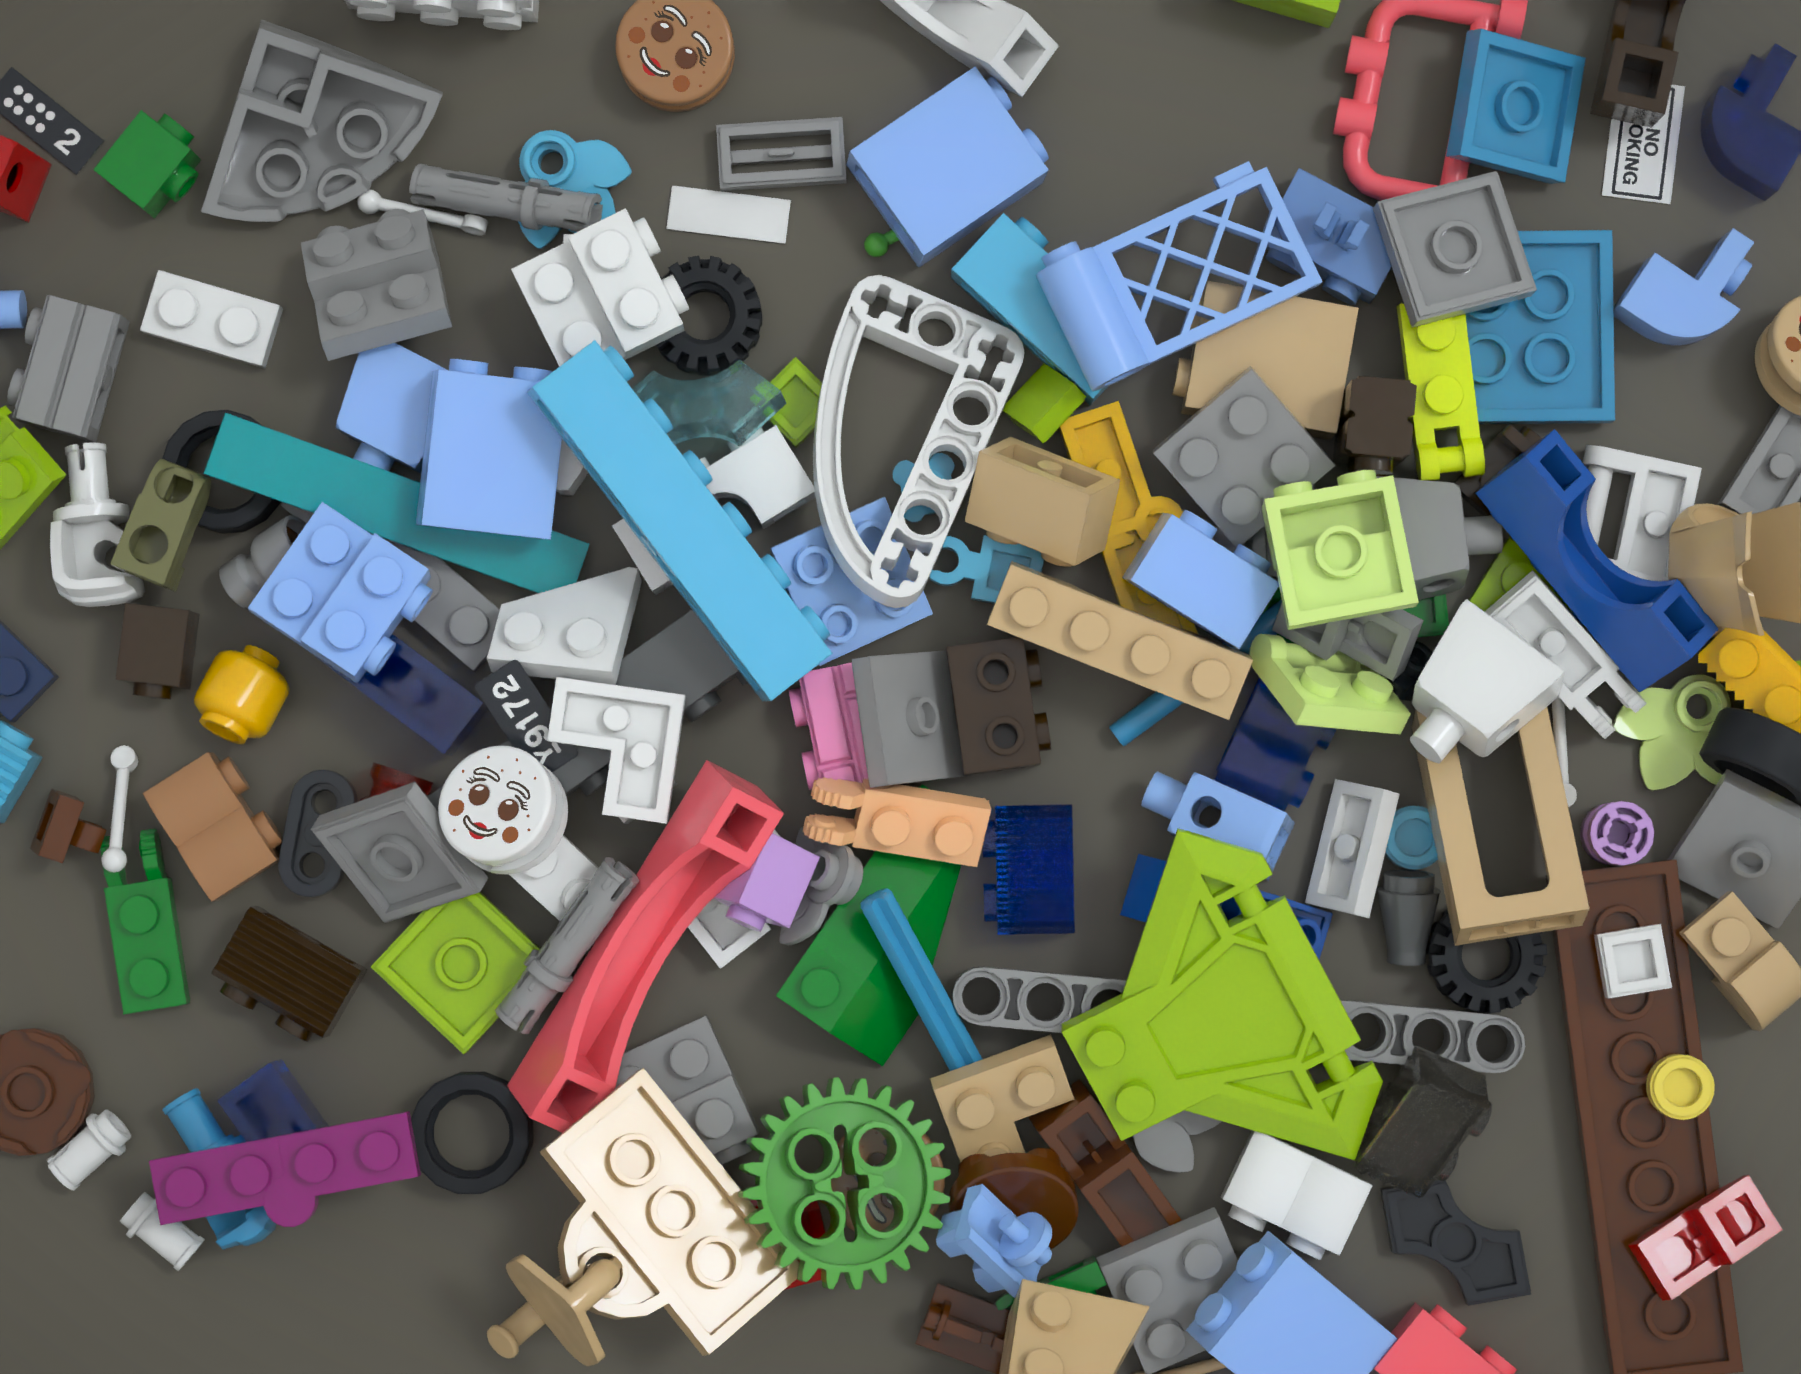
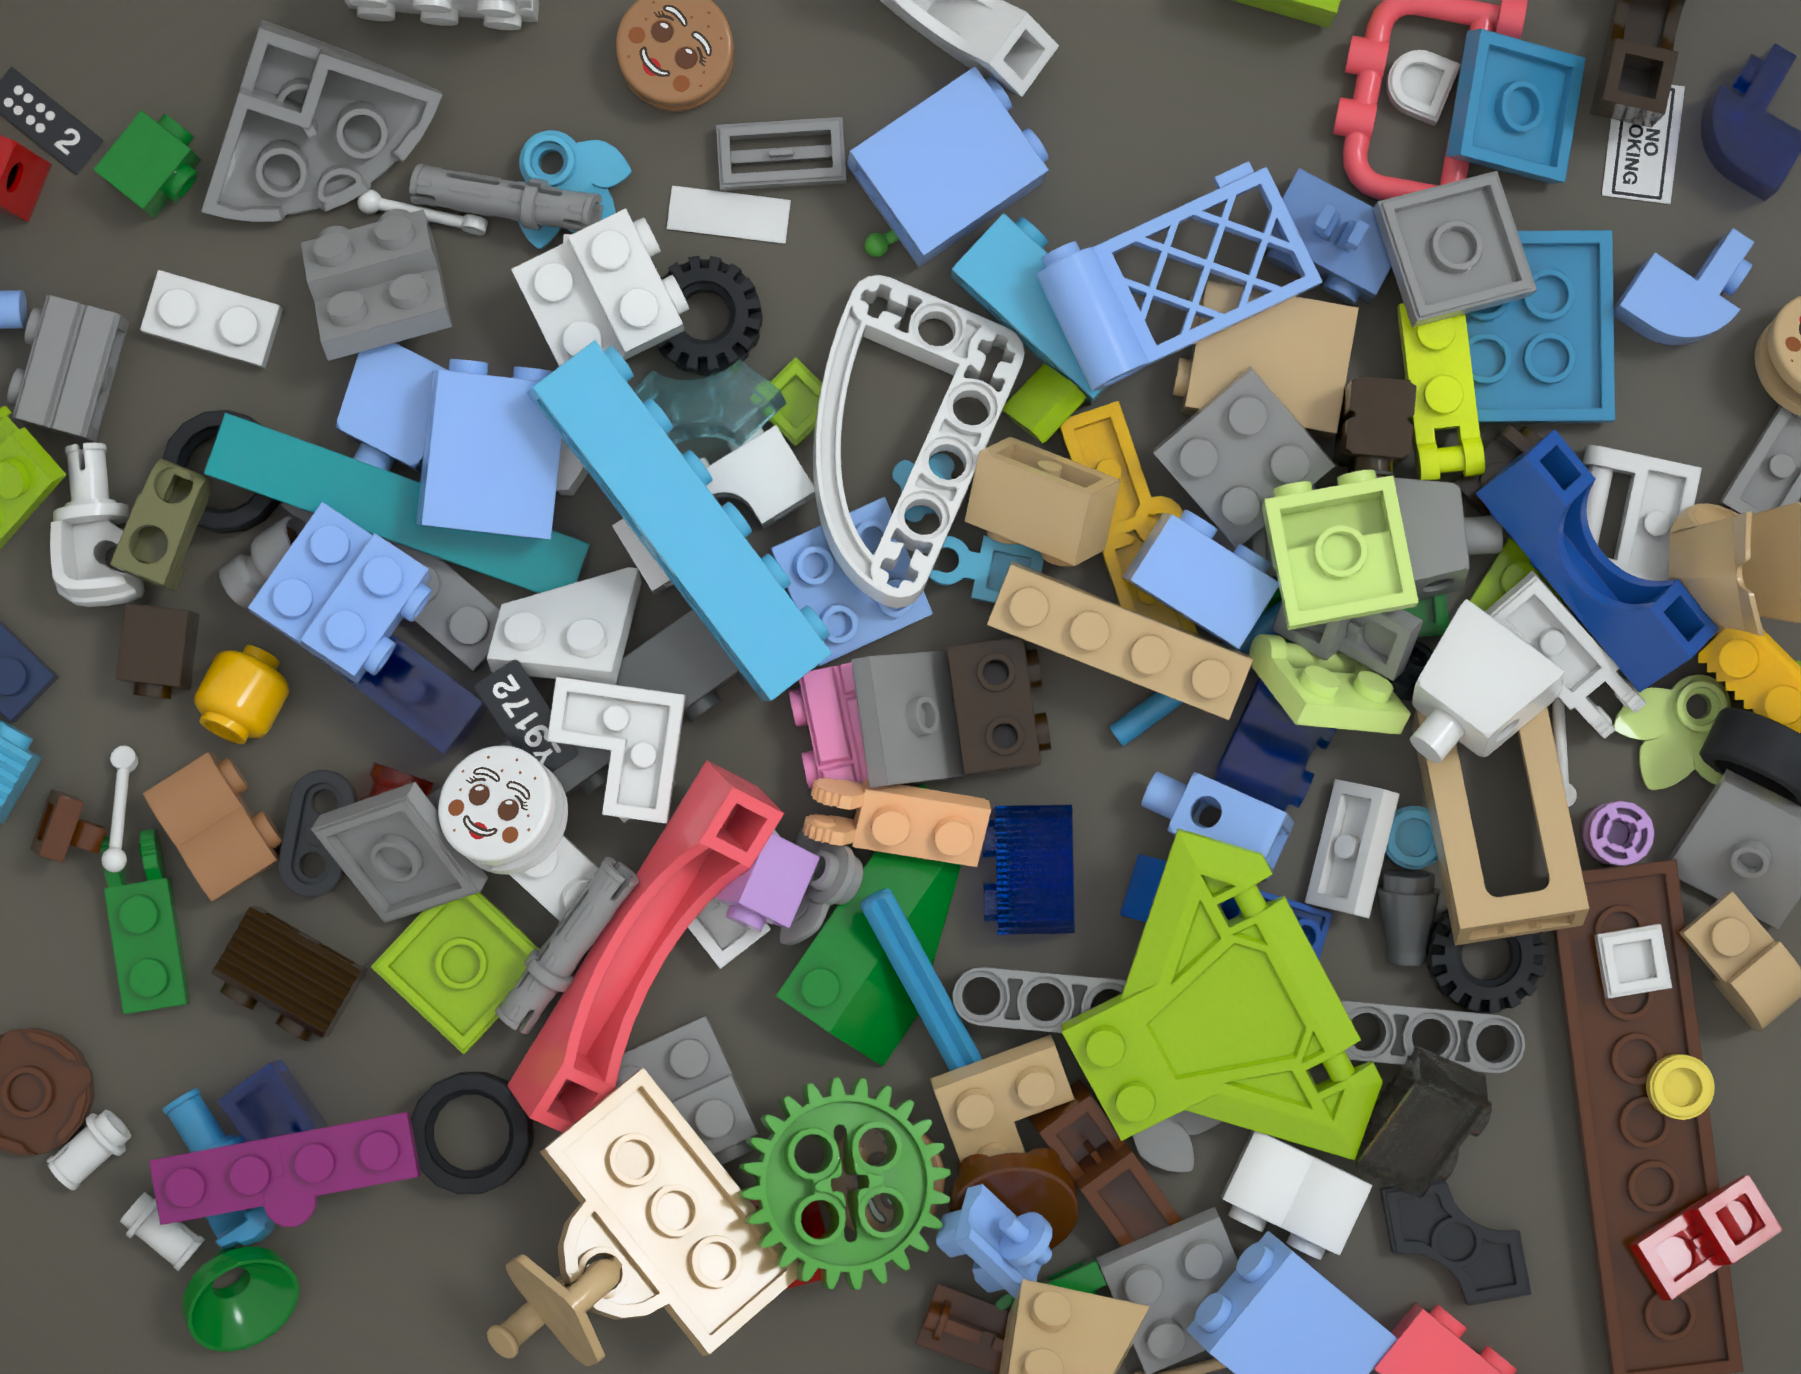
(246, 1310): none -> green piece
(1420, 84): none -> white tile

